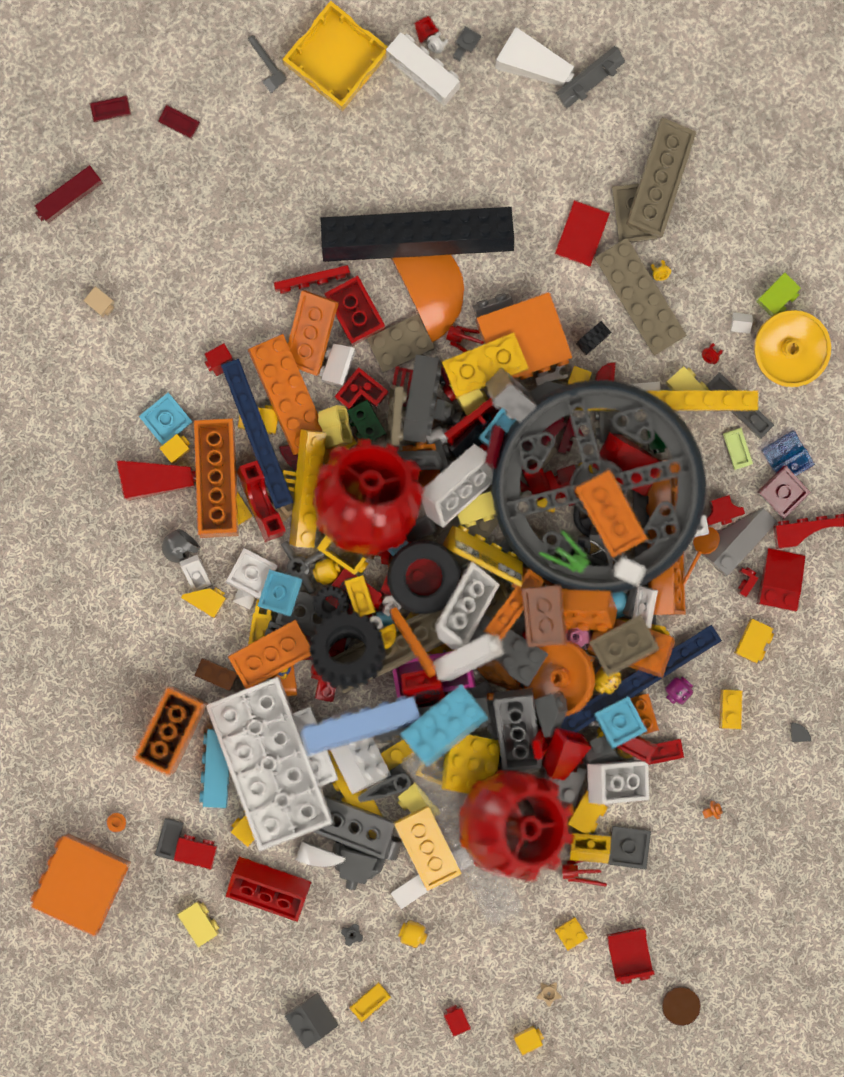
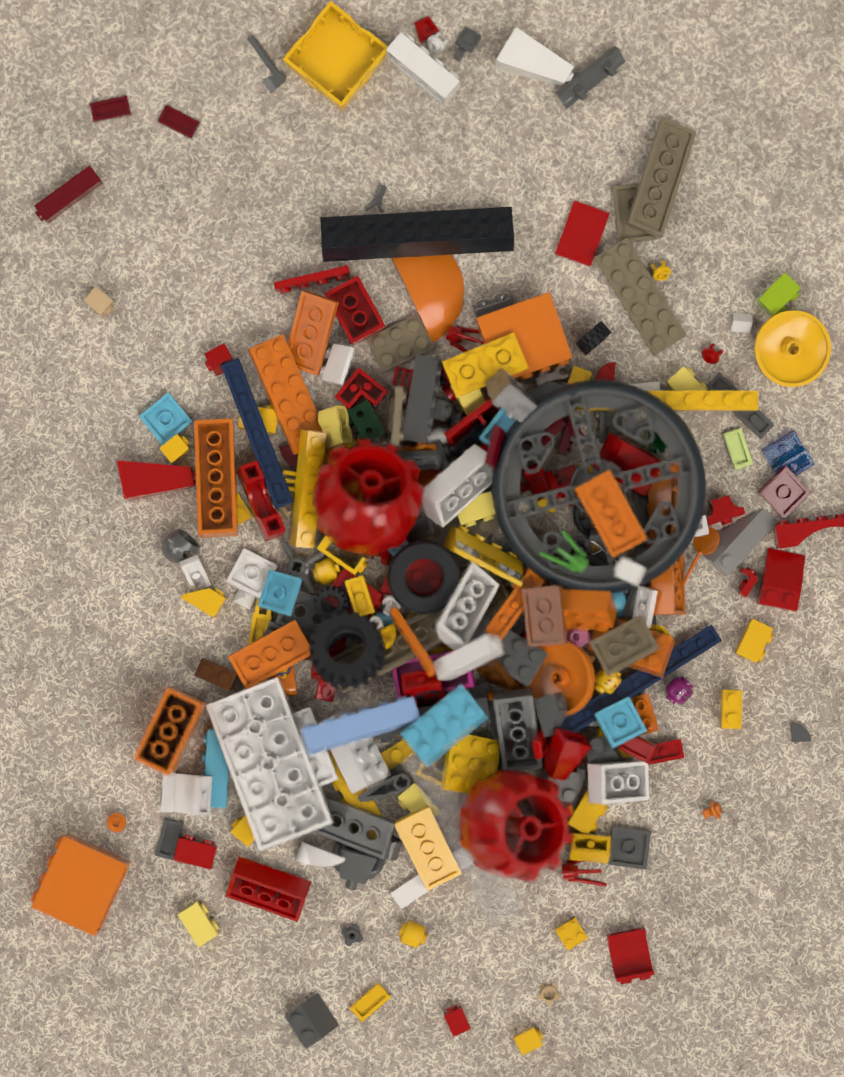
(186, 794): none -> white panel
(377, 199): none -> dark grey bar
(681, 1006): reddish brown tile -> none

